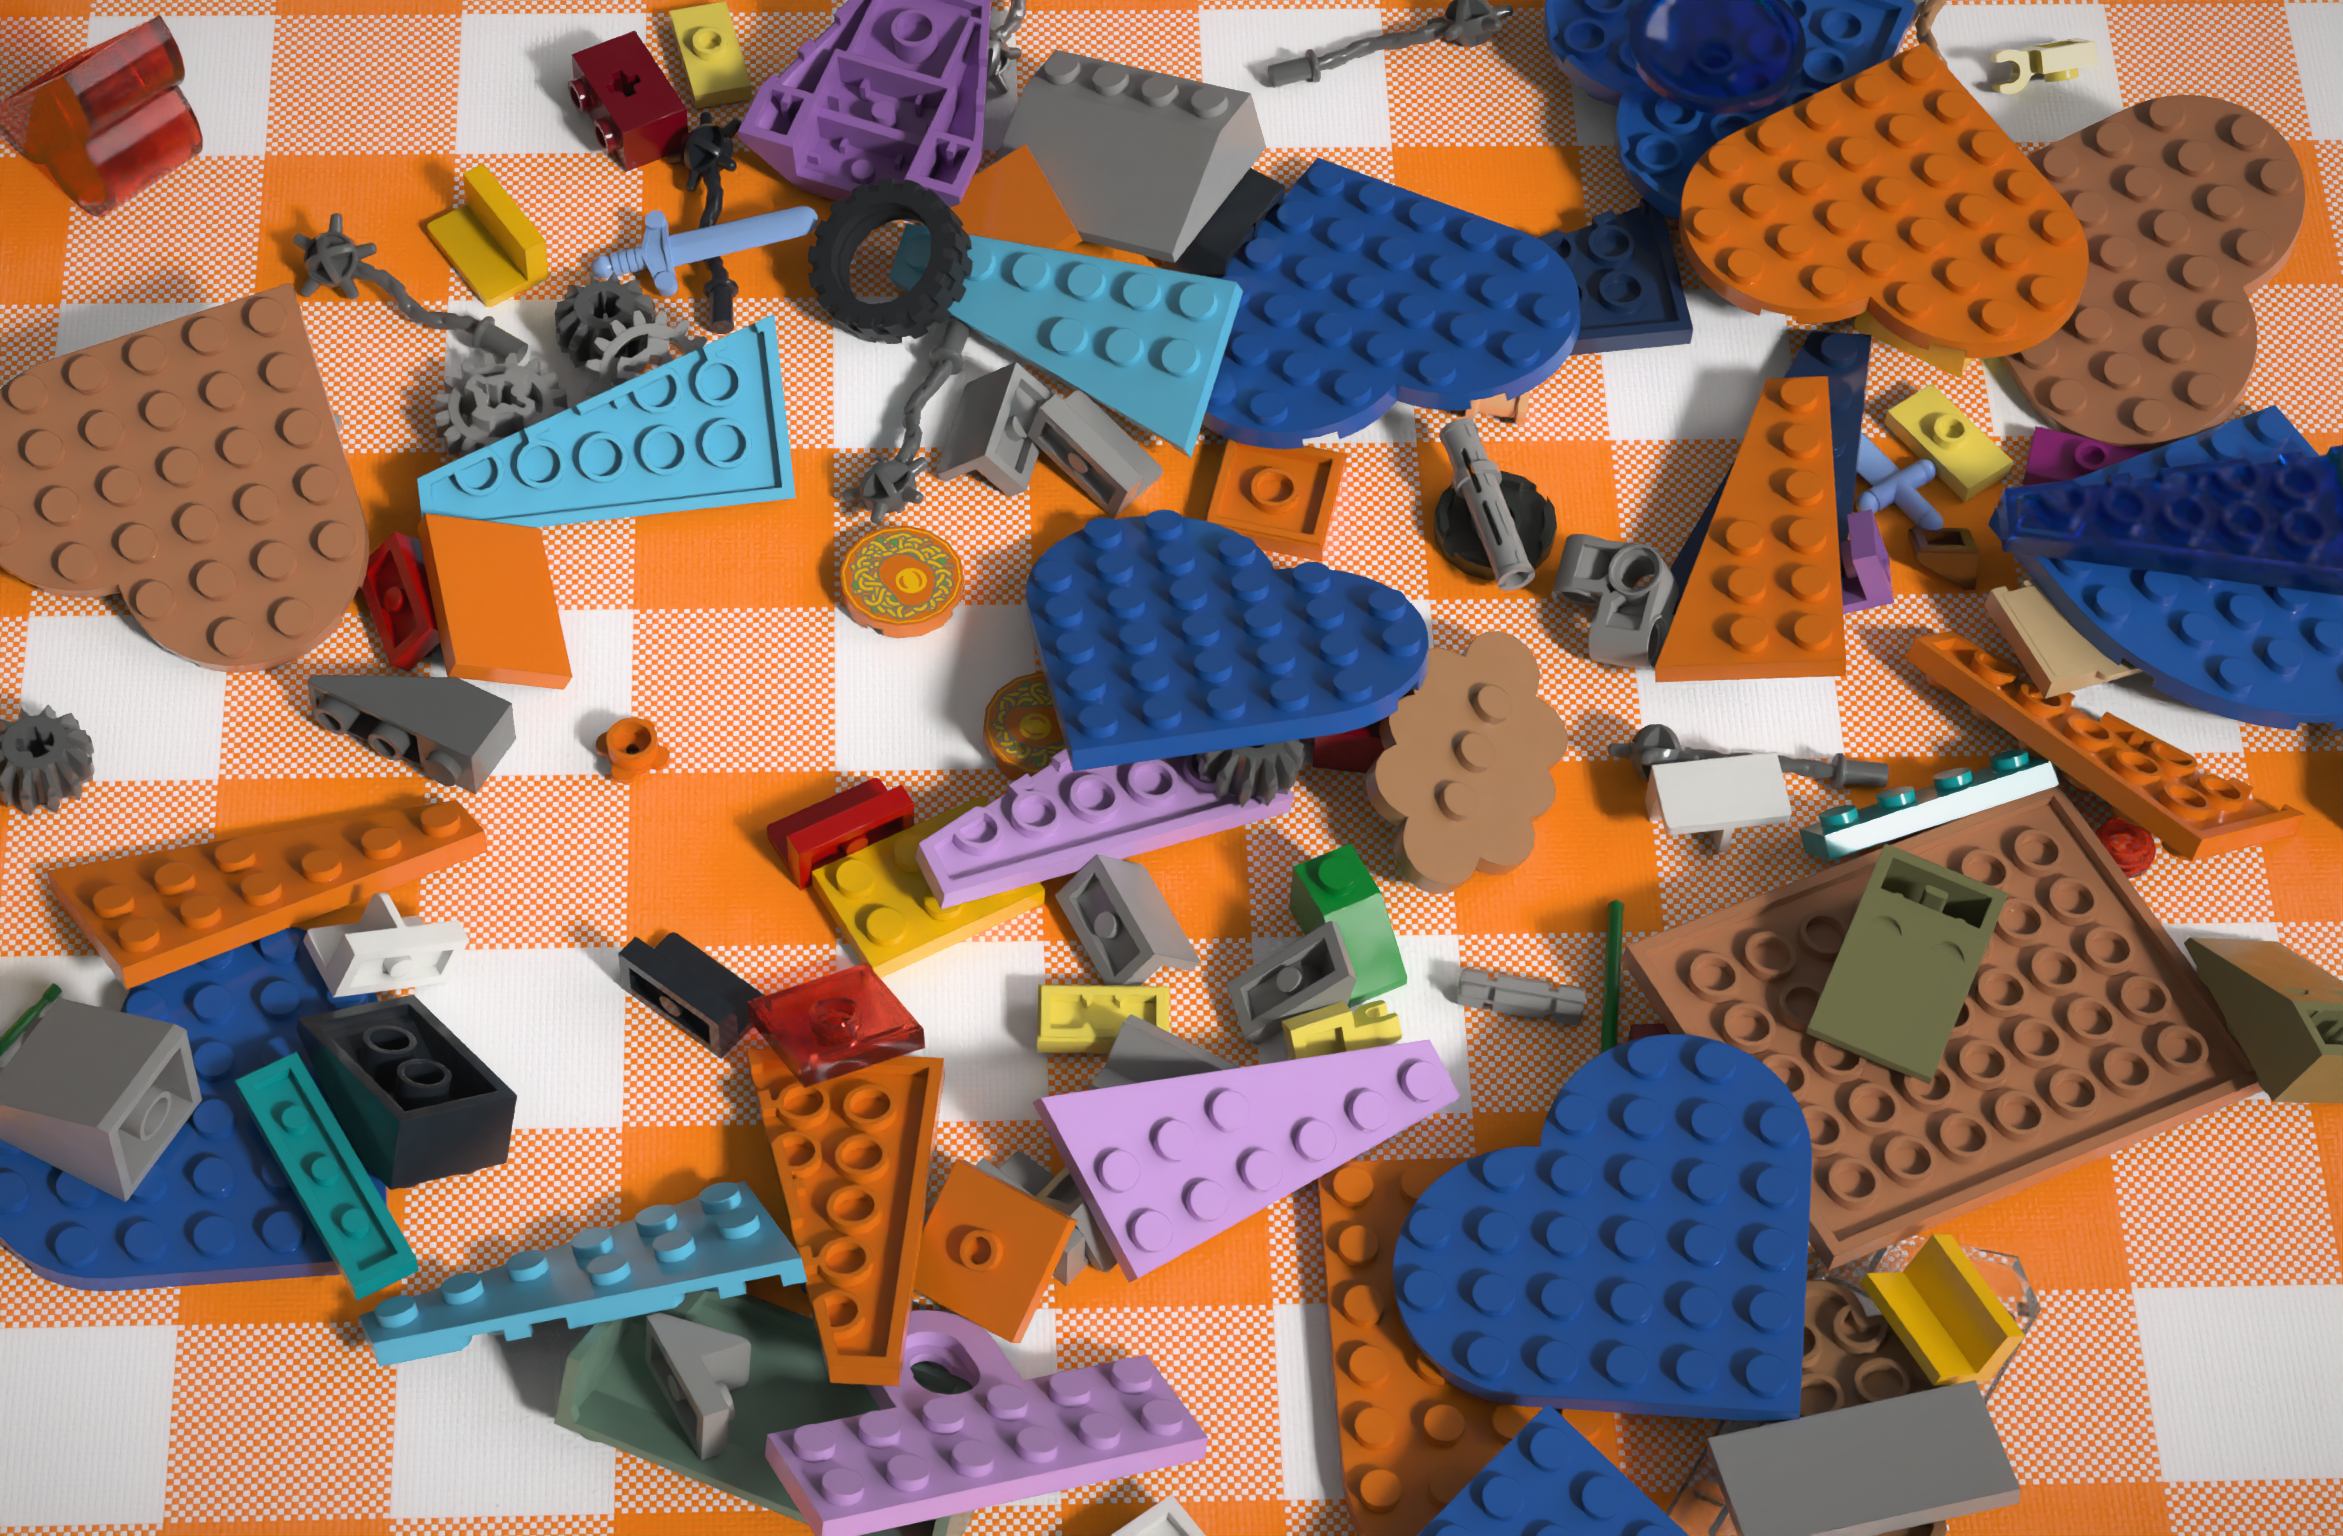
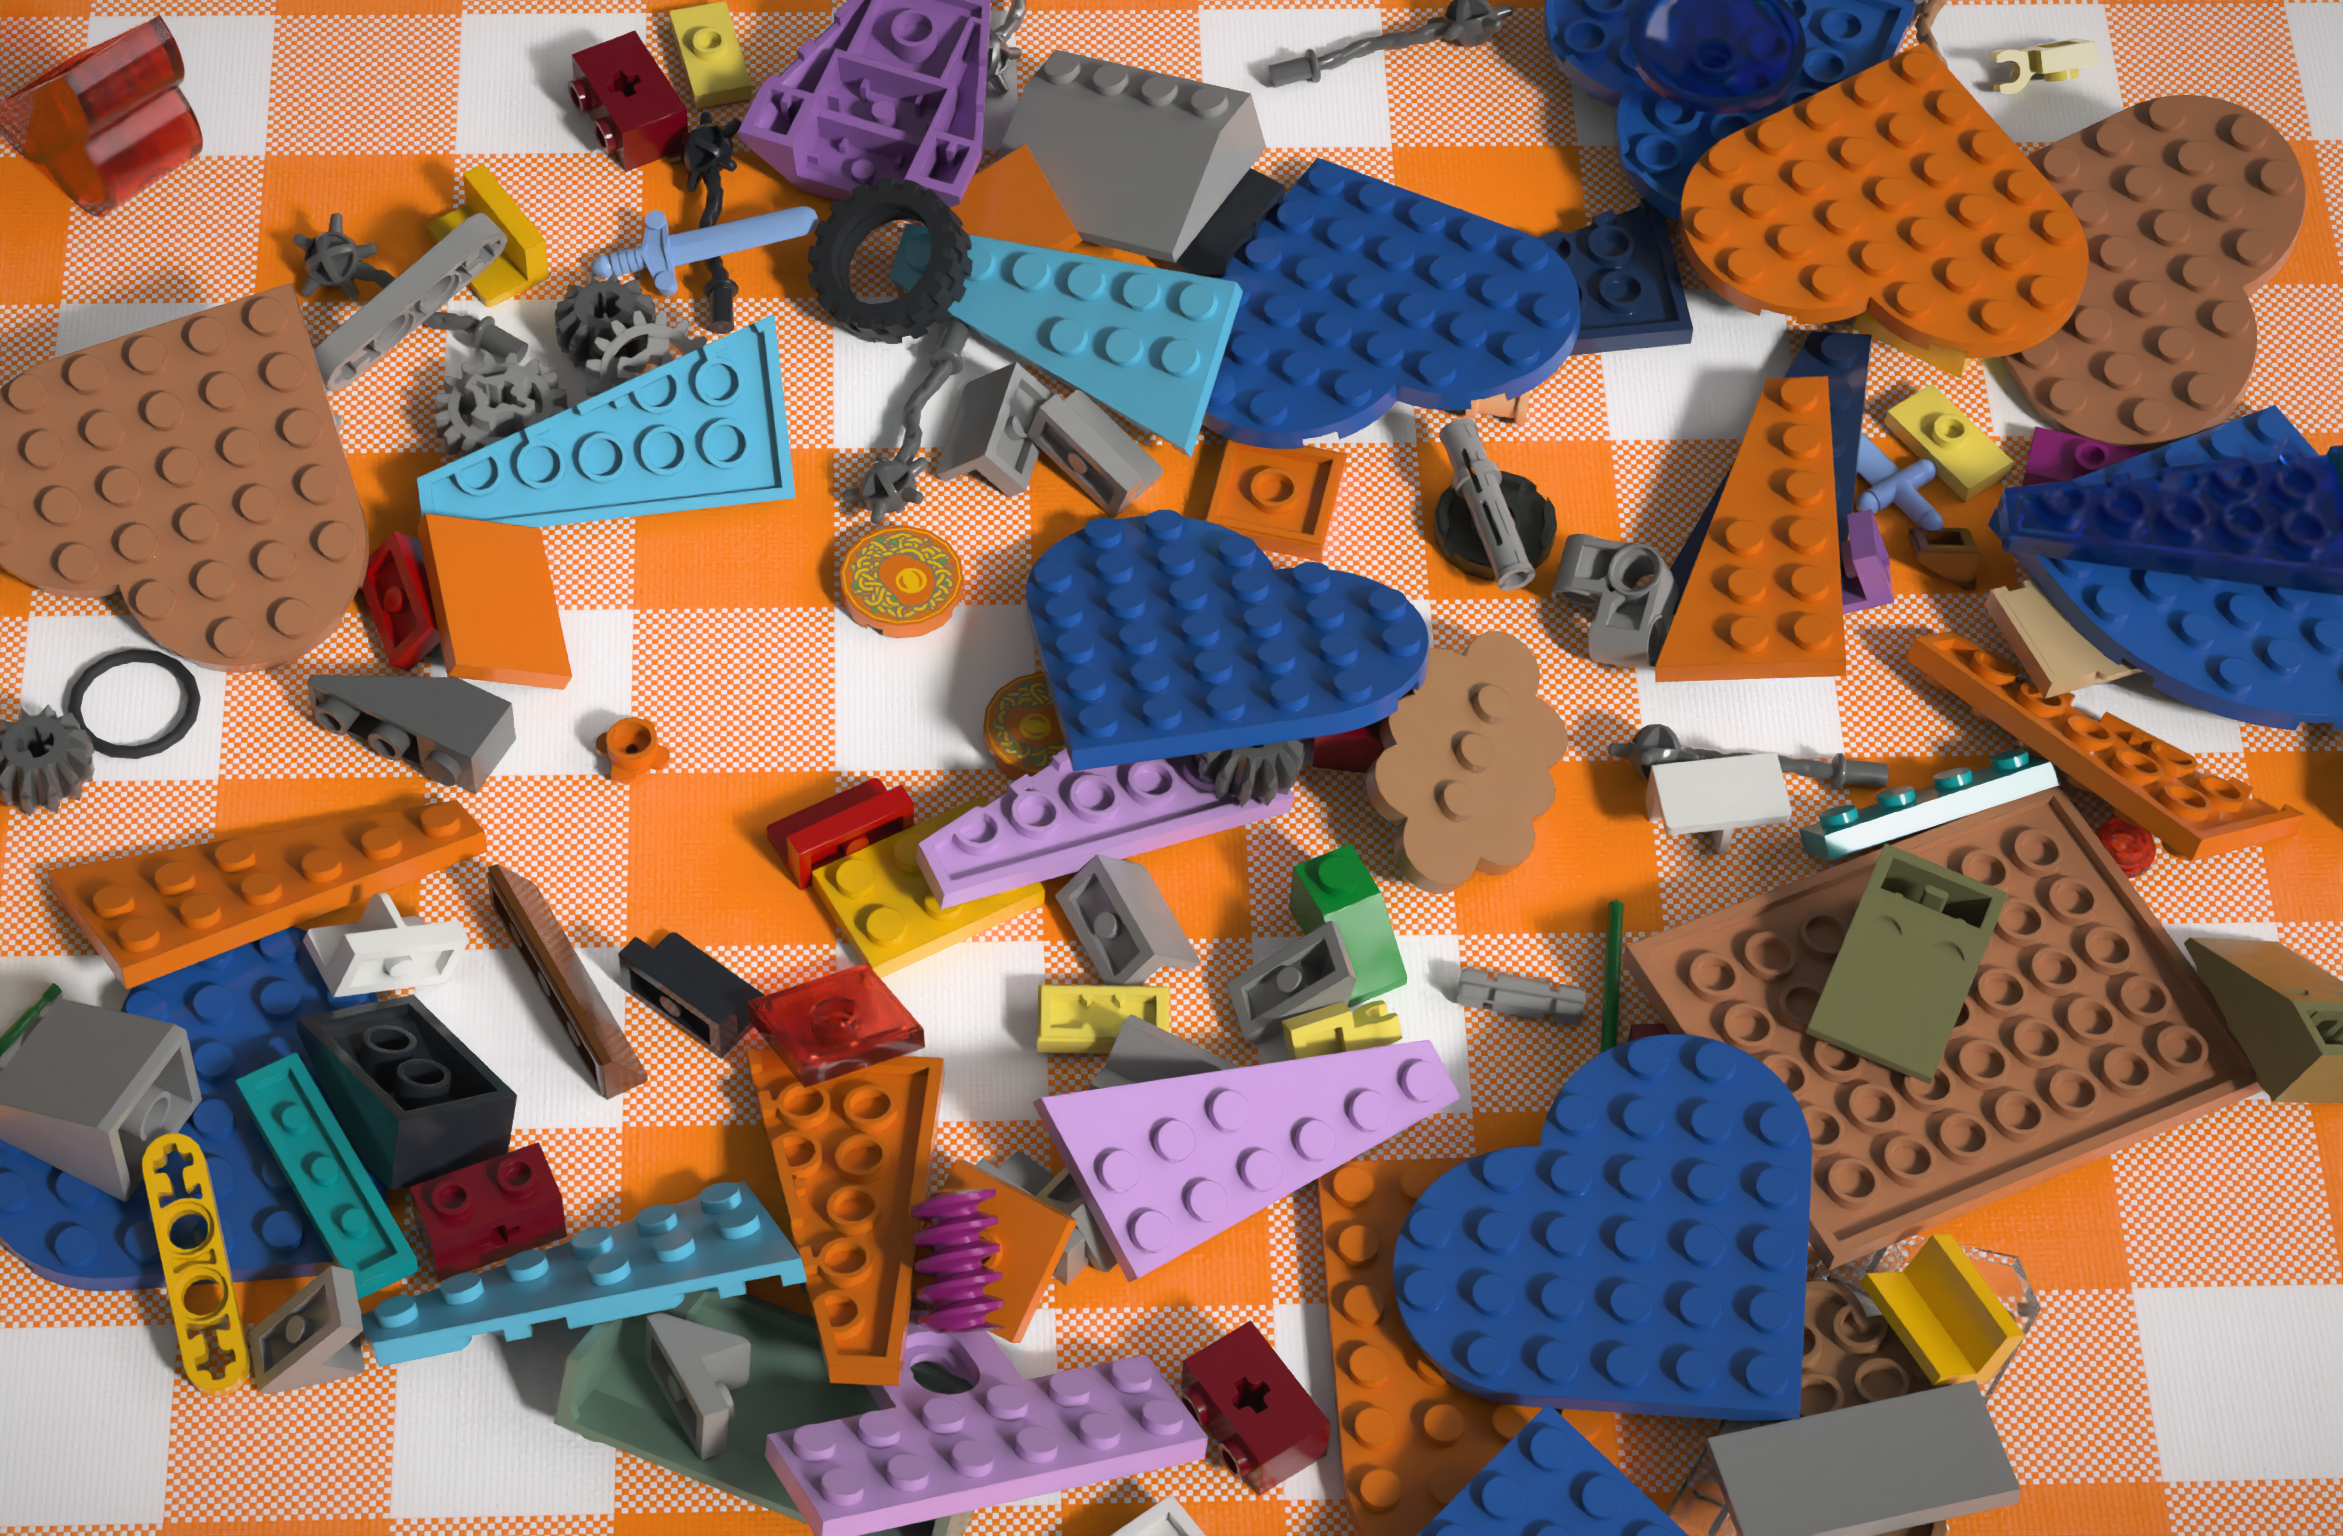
(140, 656): none -> black piece
(200, 1263): none -> yellow beam
(310, 1336): none -> light grey slope
(409, 301): none -> light grey beam
(488, 1211): none -> dark red brick
(565, 983): none -> reddish brown slope
(956, 1261): none -> magenta piece
(1250, 1375): none -> dark red brick

